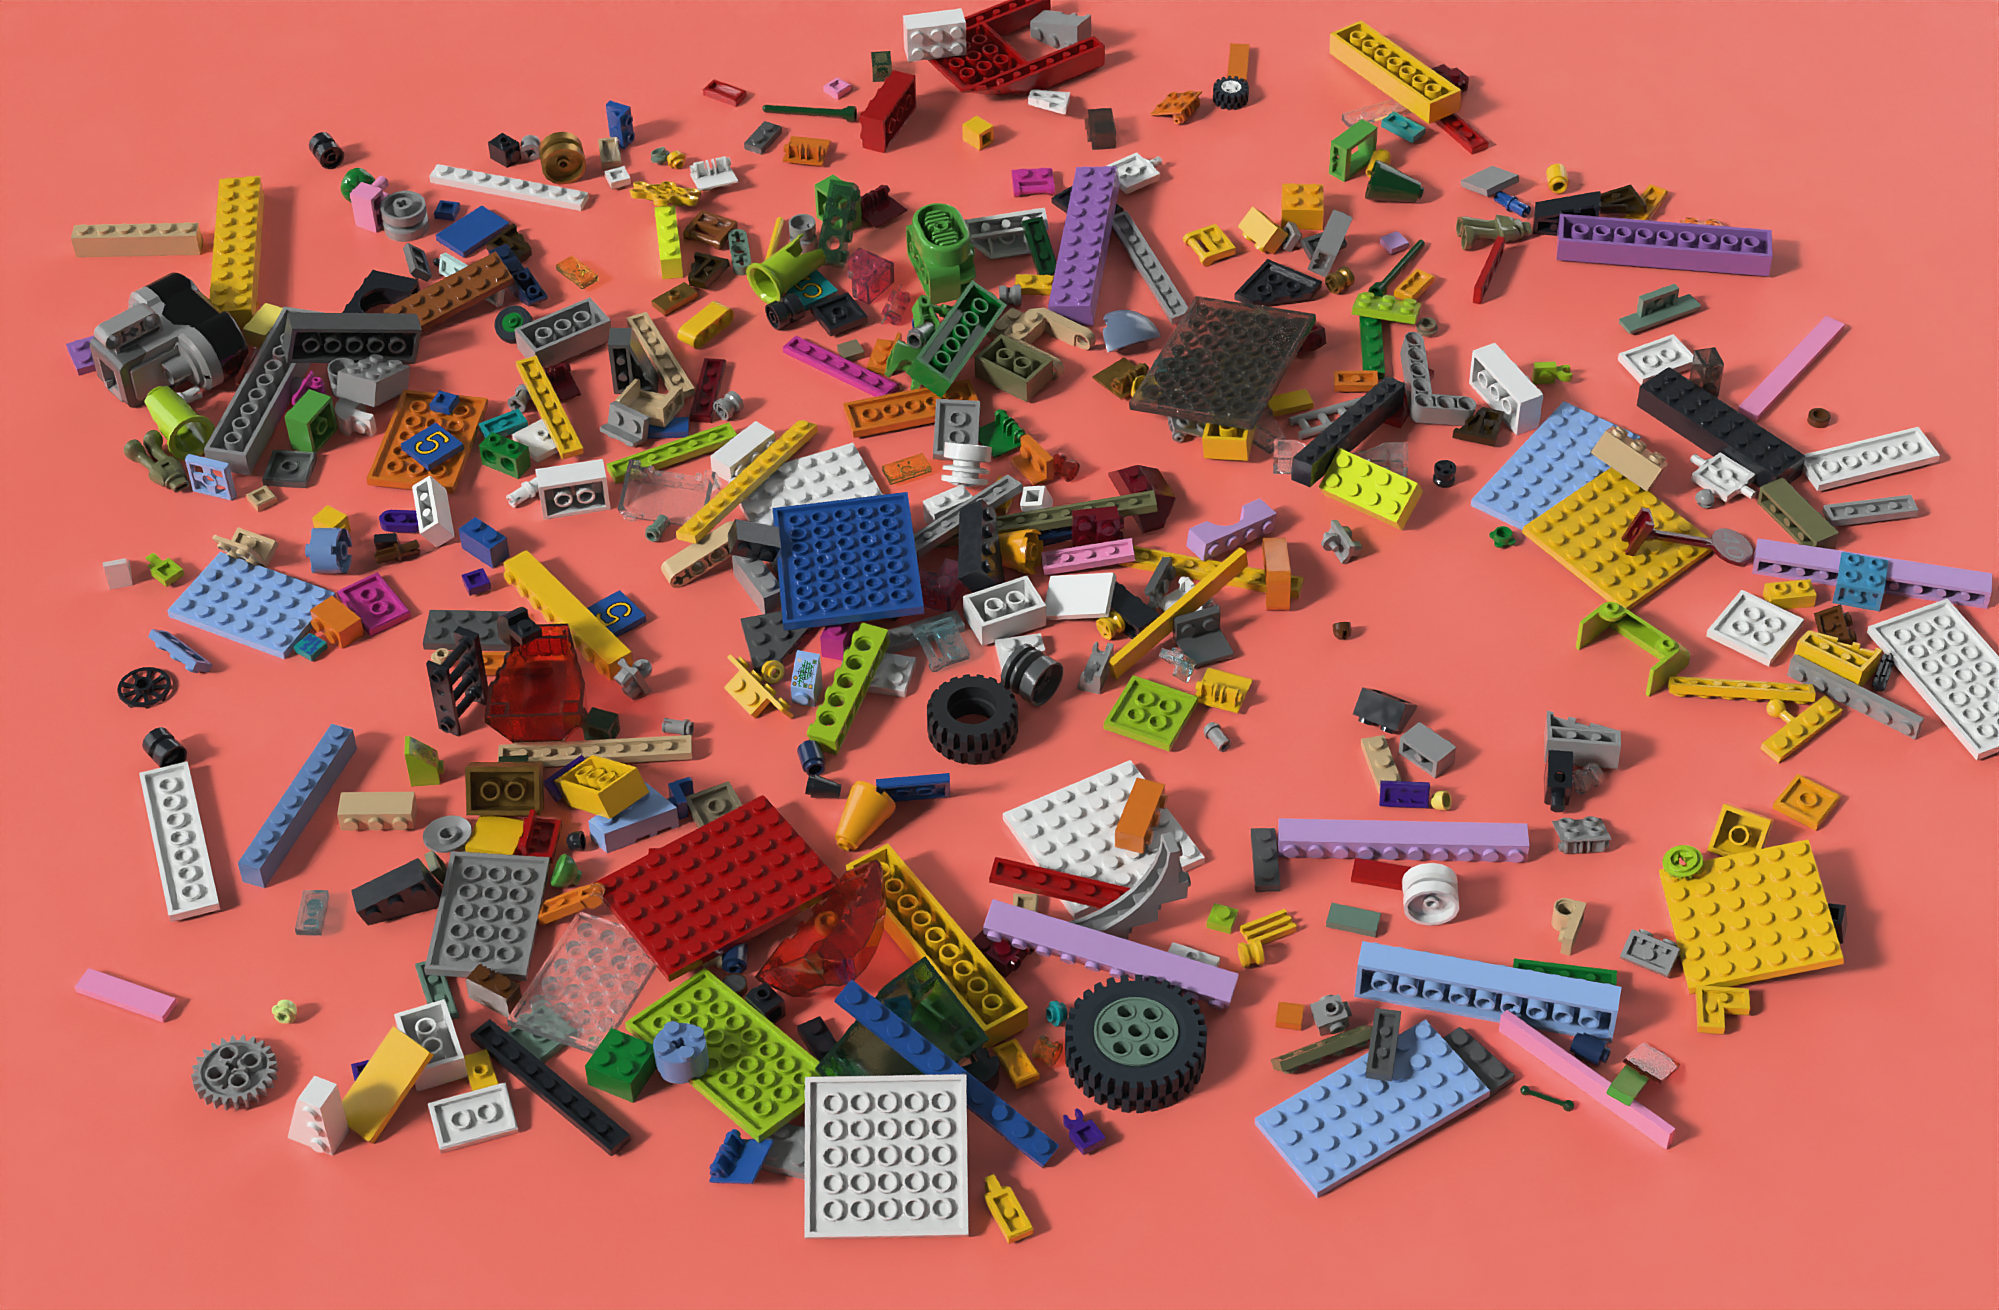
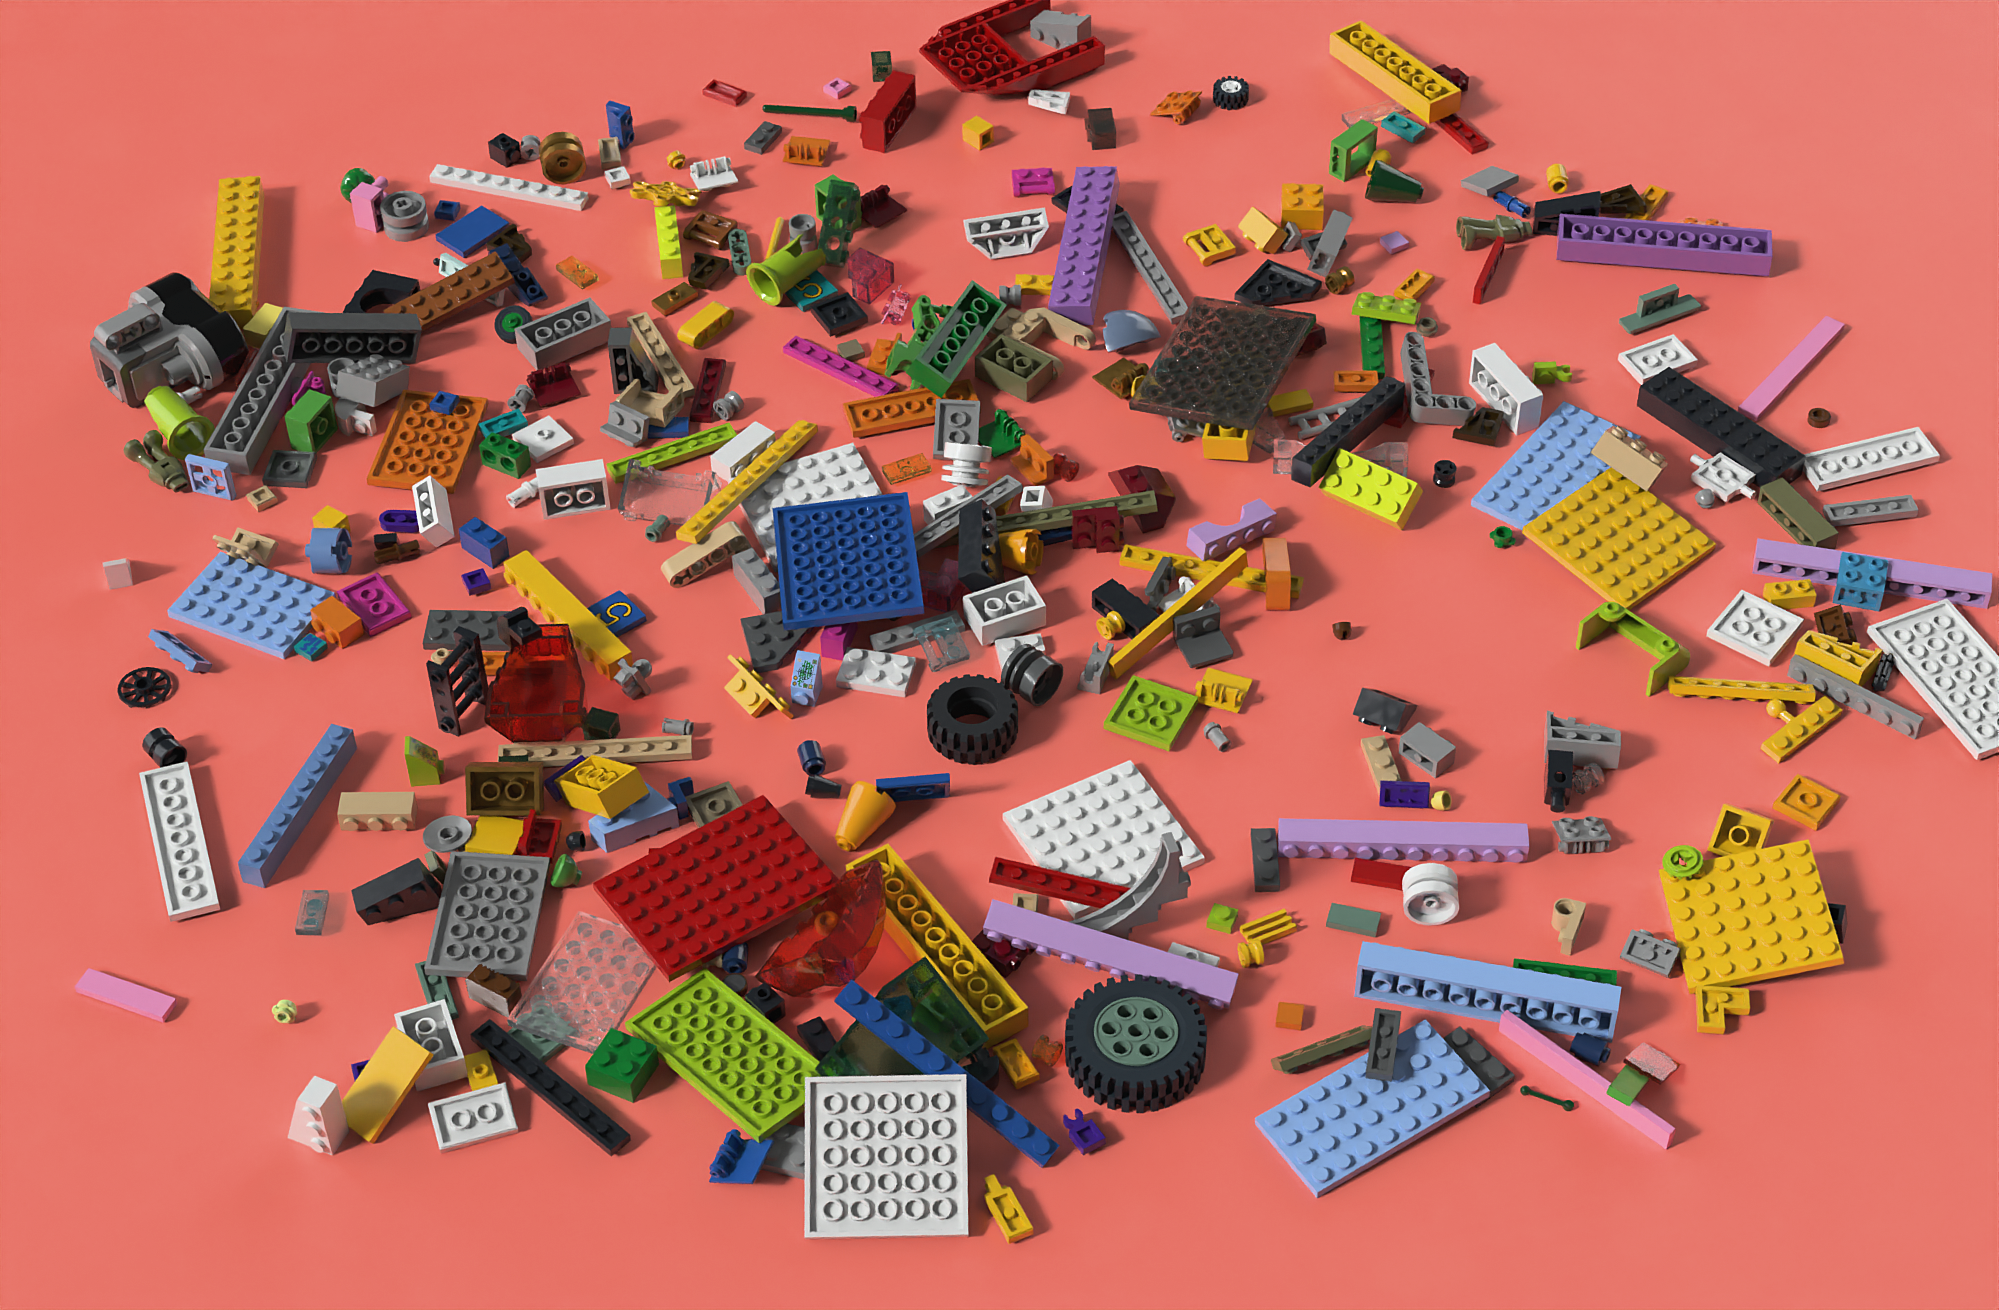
(81, 355): medium lavender plate -> none
(137, 240): tan brick -> none
(164, 571): lime plate -> none
(234, 1072): light grey gear -> none
(326, 150): black wheel -> none
(417, 262): dark grey plate -> none
(432, 446): blue tile -> none
(549, 407): yellow plate -> none
(571, 903): orange hinge -> none
(659, 155): sand green plate -> none
(681, 1052): medium blue brick -> none
(754, 540): black brick -> none
(769, 667): yellow plate -> none
(784, 311): black wheel -> none
(866, 663): lime brick -> none
(920, 335): flat silver cone -> none
(934, 35): white brick -> none
(941, 251): bright green brick -> none
(1039, 246): dark green tile -> none
(1056, 1013): teal plate -> none
(1079, 596): white tile -> none
(1088, 556): bright pink plate -> none
(1136, 172): white plate -> none
(1140, 815): orange brick -> none
(1183, 664): clear light blue bracket -> none
(1238, 60): orange tile -> none
(1331, 1014): light grey brick -> none
(1340, 541): light grey hips -> none
(1380, 288): dark green piece -> none
(1707, 370): clear smoke brick -> none
(1725, 543): dark red piece -> none

